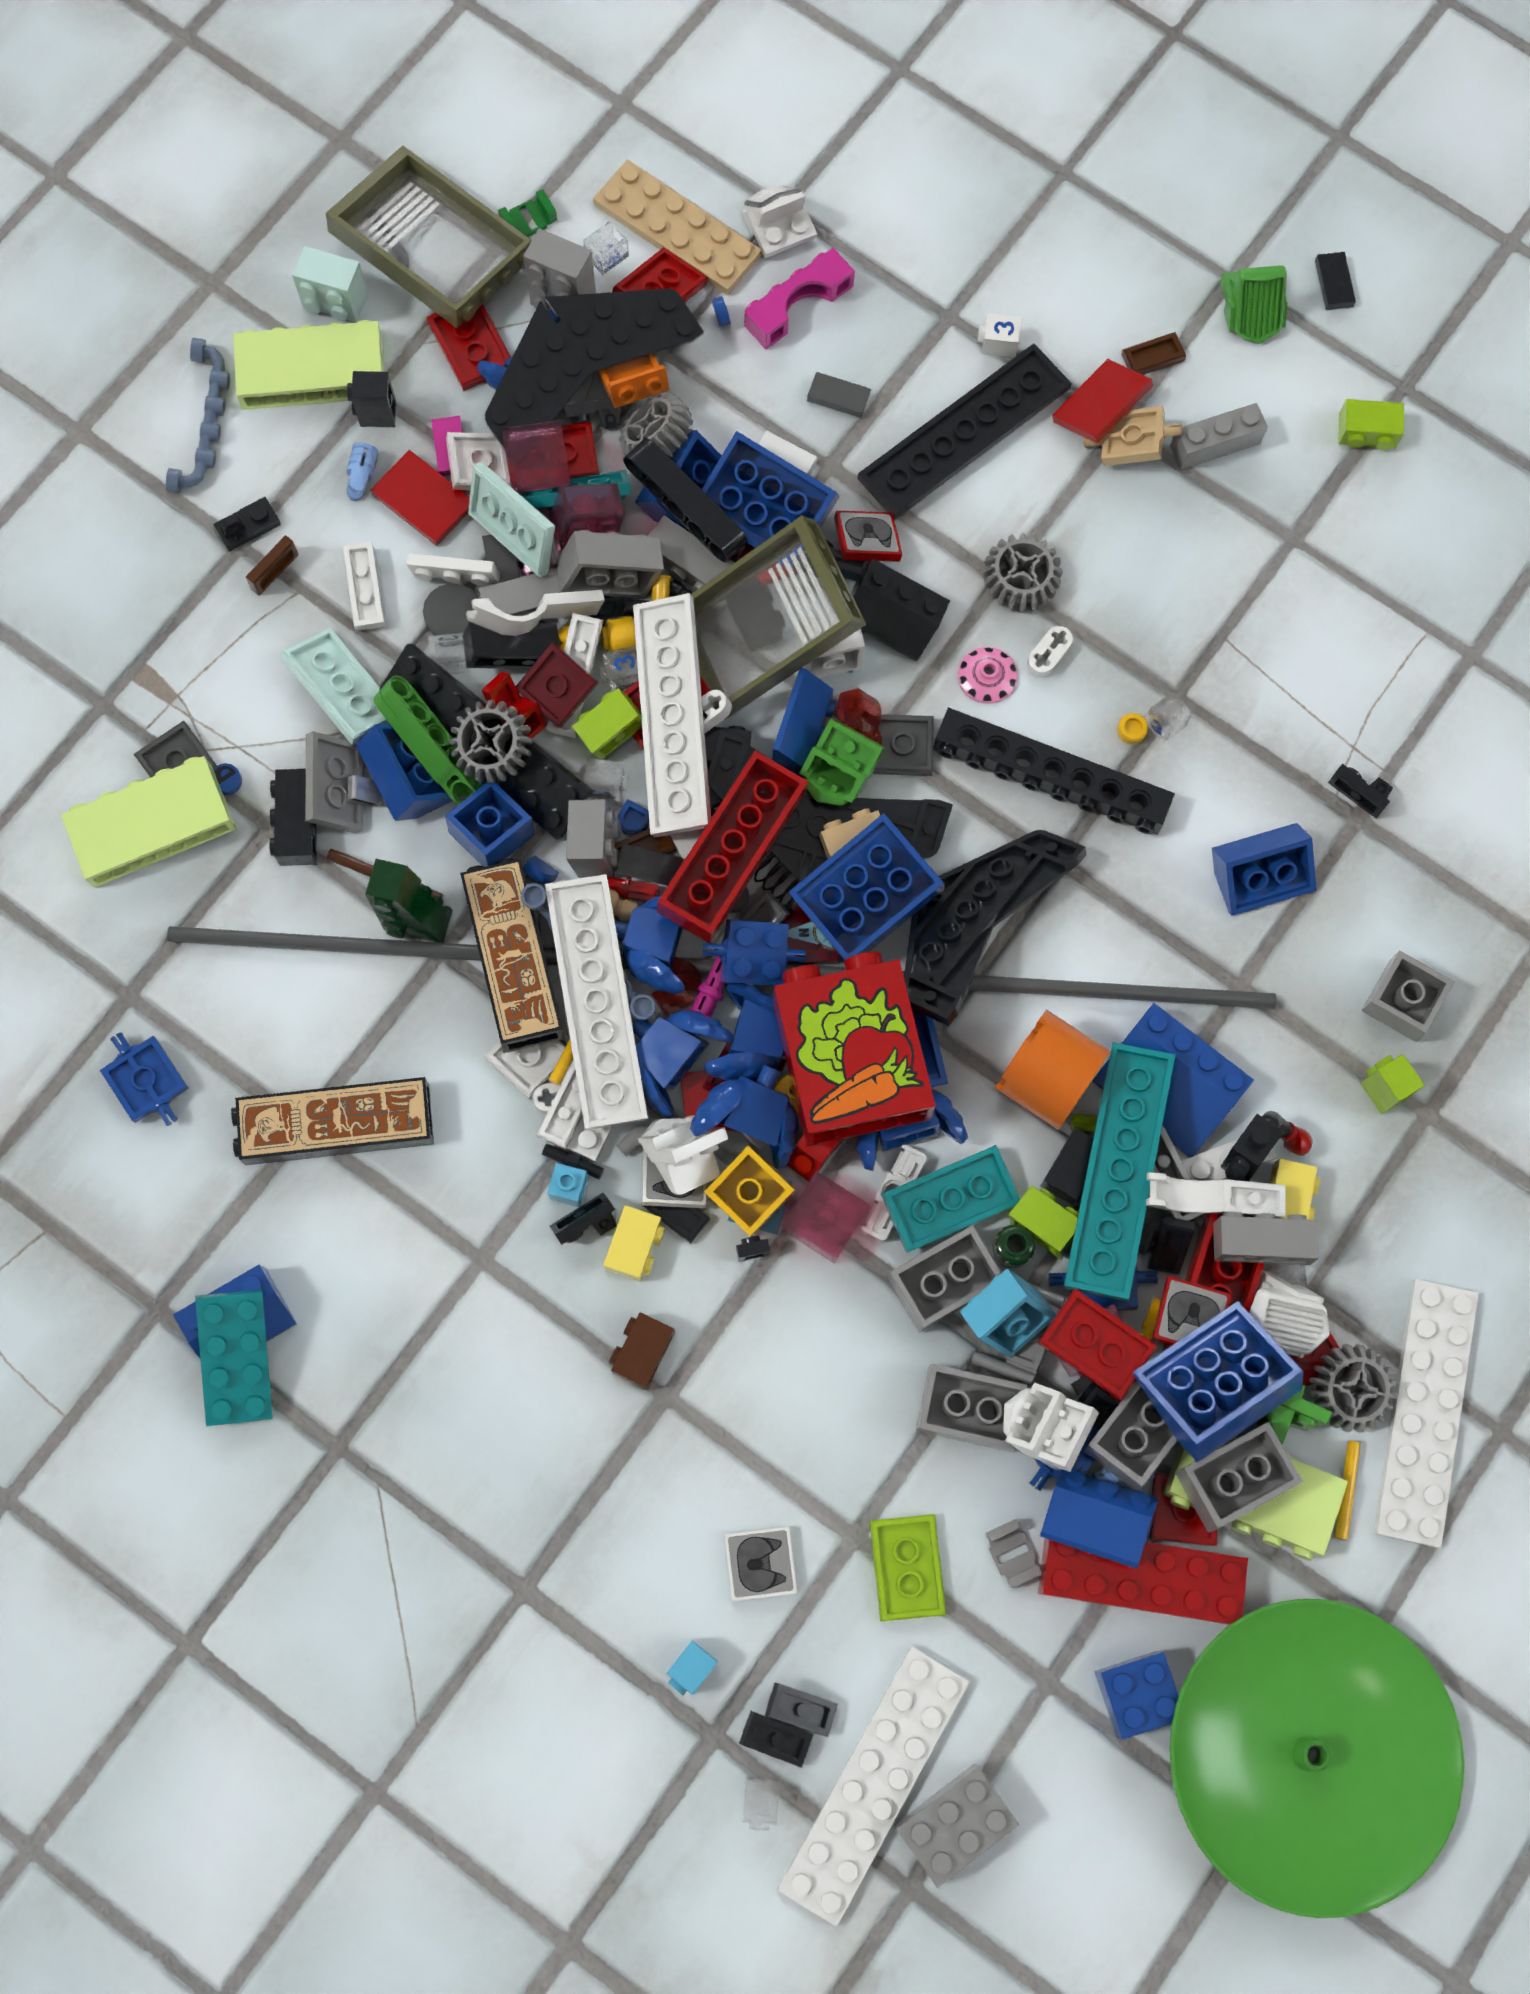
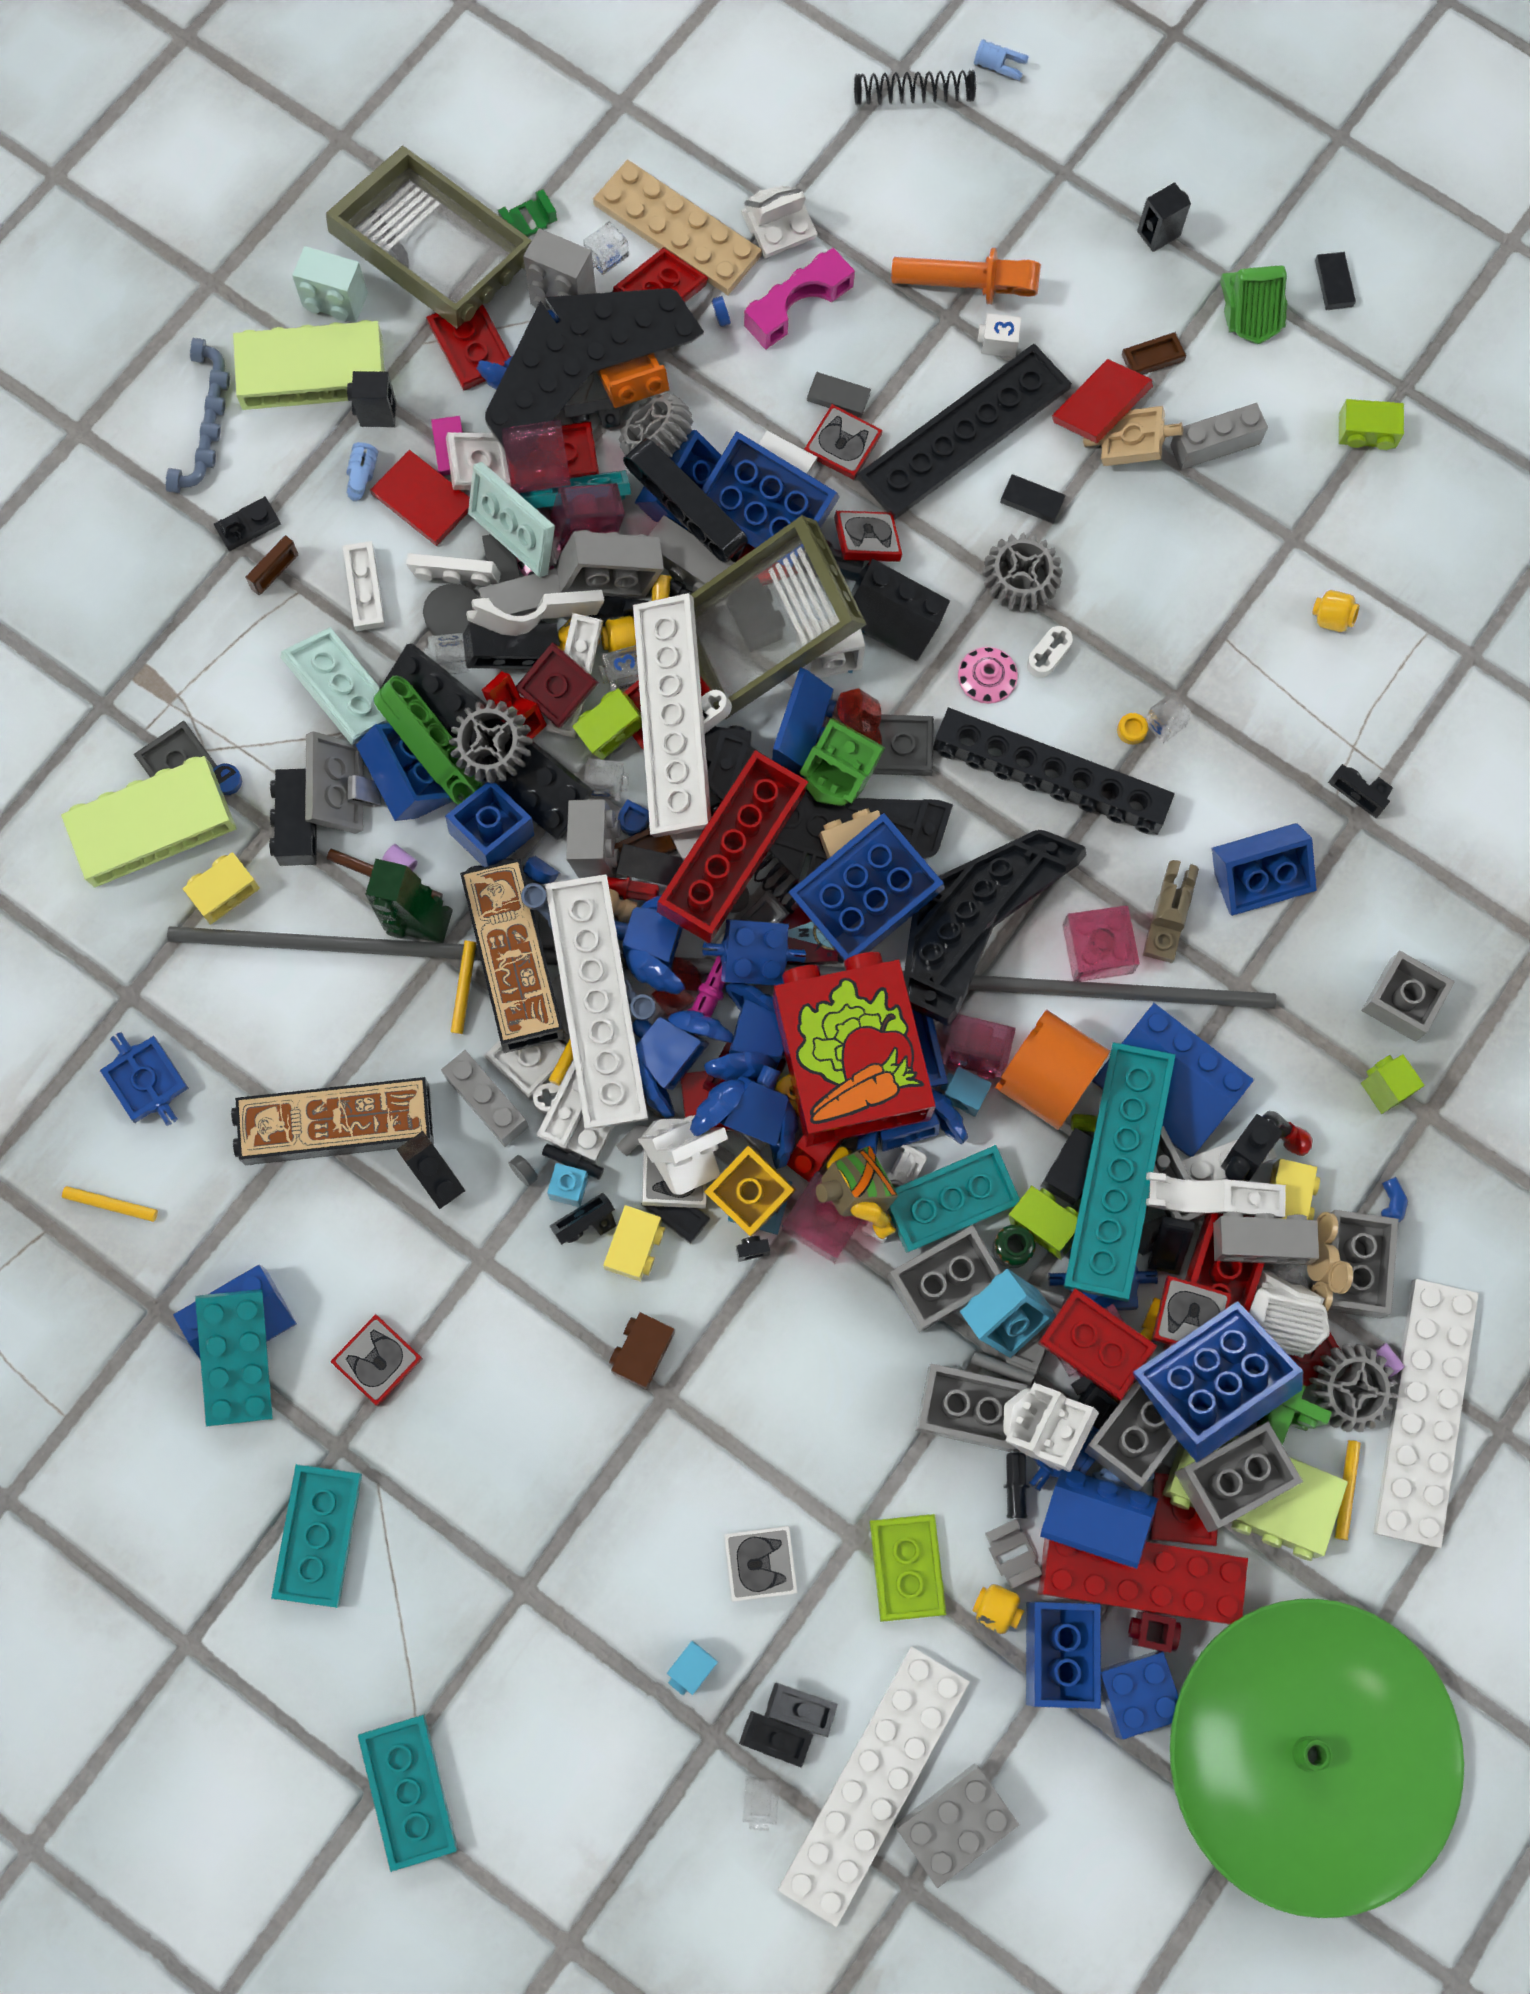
(109, 1203): none -> yellow bar
(220, 887): none -> light yellow brick
(316, 1536): none -> teal plate
(376, 1360): none -> tile
(398, 855): none -> lavender hinge
(407, 1793): none -> teal plate
(431, 1170): none -> black brick
(463, 987): none -> yellow bar
(485, 1098): none -> light grey brick
(523, 1170): none -> dark grey tile
(843, 441): none -> tile
(859, 1188): none -> torso
(966, 1090): none -> medium azure brick
(970, 83): none -> black piece
(978, 1046): none -> clear pink brick
(992, 276): none -> orange piece
(994, 57): none -> light blue hinge
(998, 1608): none -> yellow head
(1016, 1485): none -> black axle
(1032, 498): none -> black tile
(1063, 1655): none -> blue slope
(1100, 943): none -> clear pink brick
(1155, 1632): none -> dark red brick
(1164, 216): none -> black brick
(1170, 913): none -> dark tan plate
(1328, 1270): none -> tan piece
(1336, 611): none -> yellow head
(1370, 1249): none -> light grey brick
(1392, 1359): none -> lavender hinge
(1398, 1200): none -> blue arm

